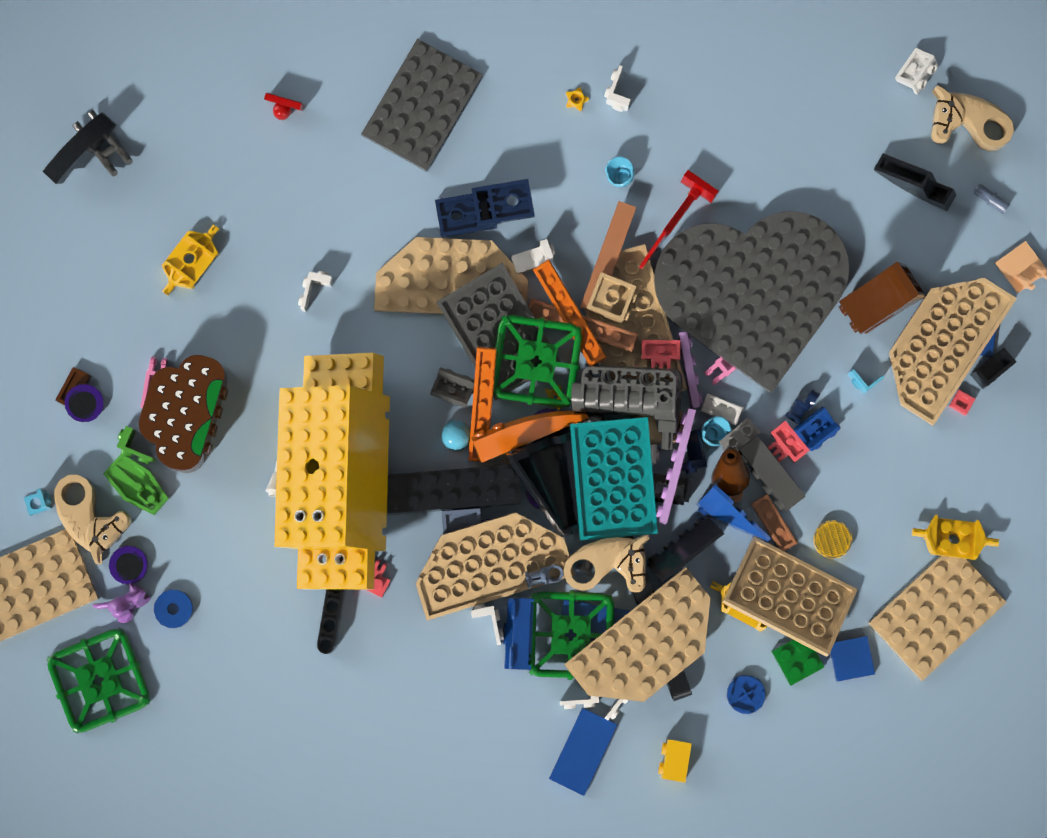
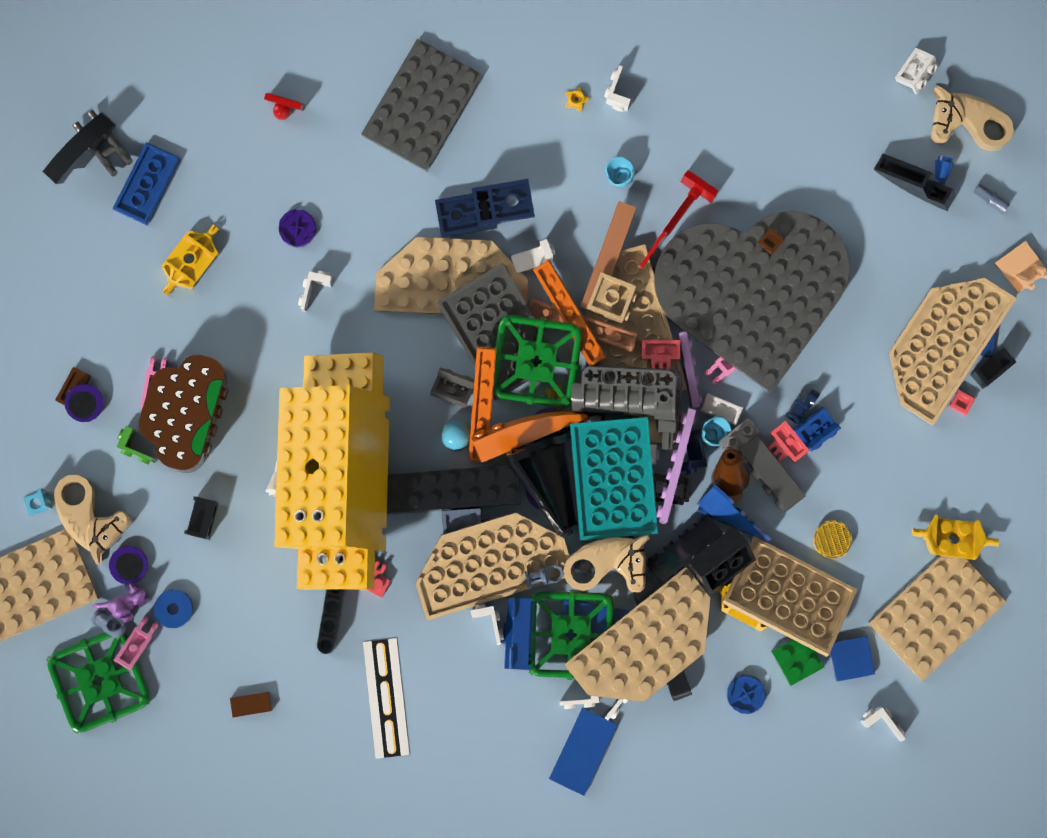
(108, 623): none -> sand blue connector
(135, 645): none -> bright pink hinge
(136, 484): bright green piece -> none
(146, 184): none -> blue tile
(202, 518): none -> black panel
(250, 704): none -> reddish brown tile
(297, 228): none -> dark purple tile
(386, 698): none -> sticker
(675, 760): yellow hinge -> none
(722, 560): none -> black brick
(771, 241): none -> reddish brown plate
(774, 523): nougat tile -> none
(858, 383): medium azure bracket -> none
(871, 717): none -> white bracket
(881, 298): reddish brown piece -> none
(942, 168): none -> blue cone

